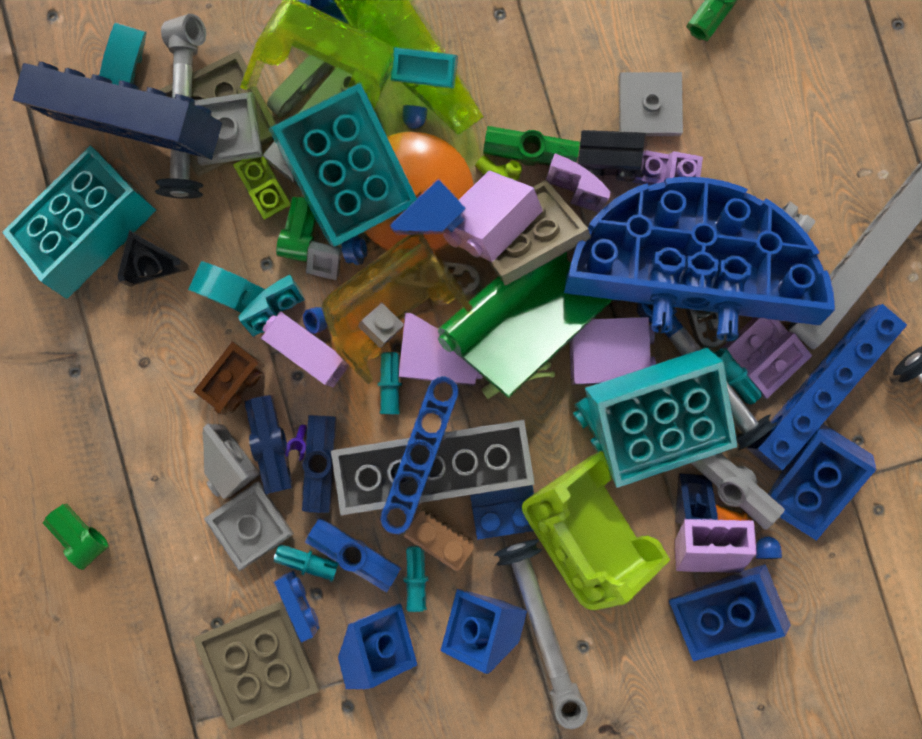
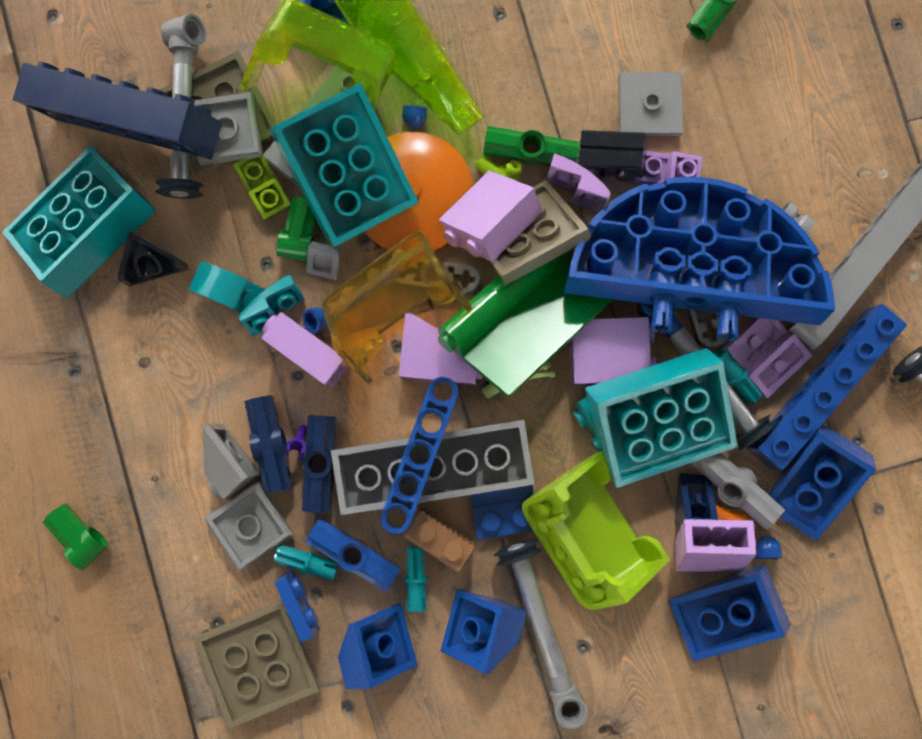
(122, 53): teal slope -> none
(229, 379): reddish brown bracket -> none
(297, 85): beam -> none
(354, 250): blue plate -> none
(380, 325): light grey plate -> none
(389, 383): teal axle -> none
(424, 68): teal tile -> none
(431, 213): blue slope -> none

